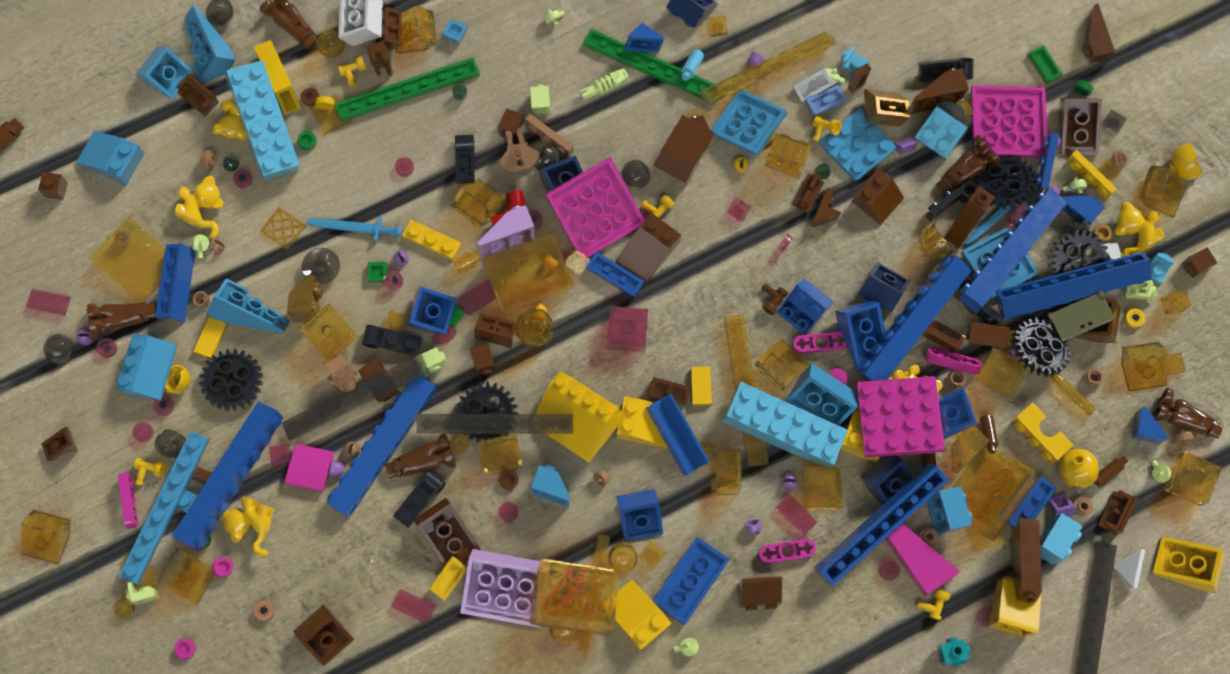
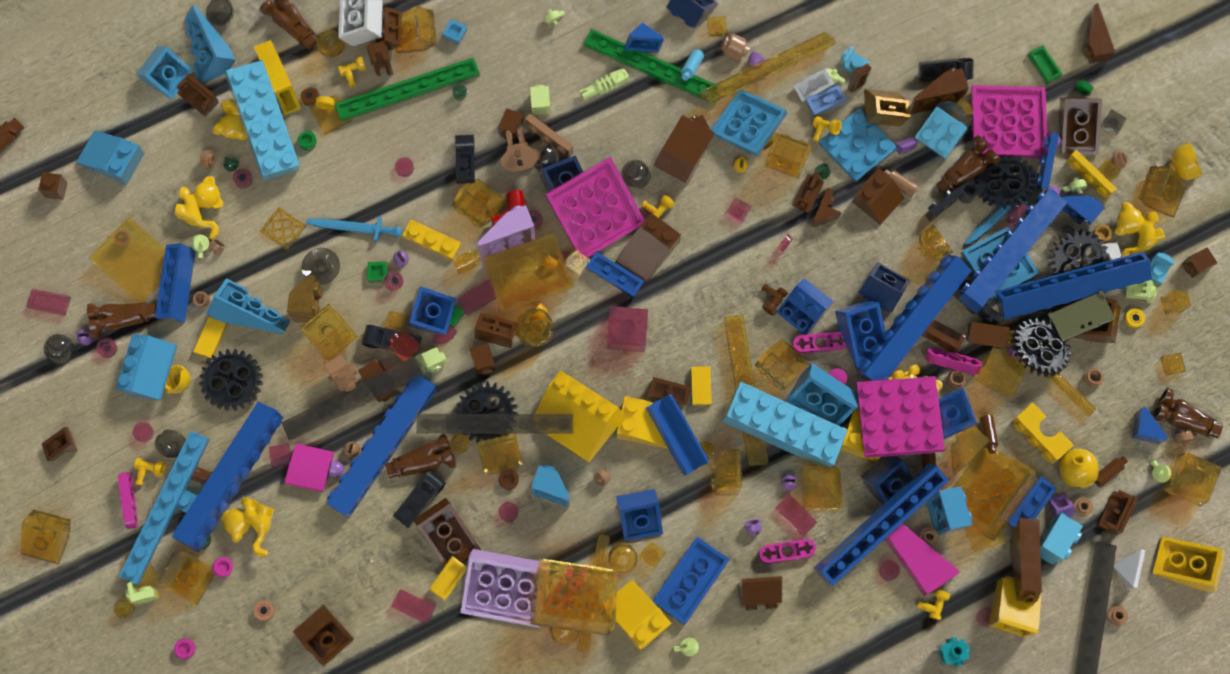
(164, 406): clear pink tile -> none
(403, 345): none -> clear red brick
(734, 47): none -> medium nougat head
(903, 183): none -> medium nougat cylinder
(969, 217): reddish brown slope -> none
(1112, 618): none -> medium nougat plate
(1145, 366): clear yellow slope -> none

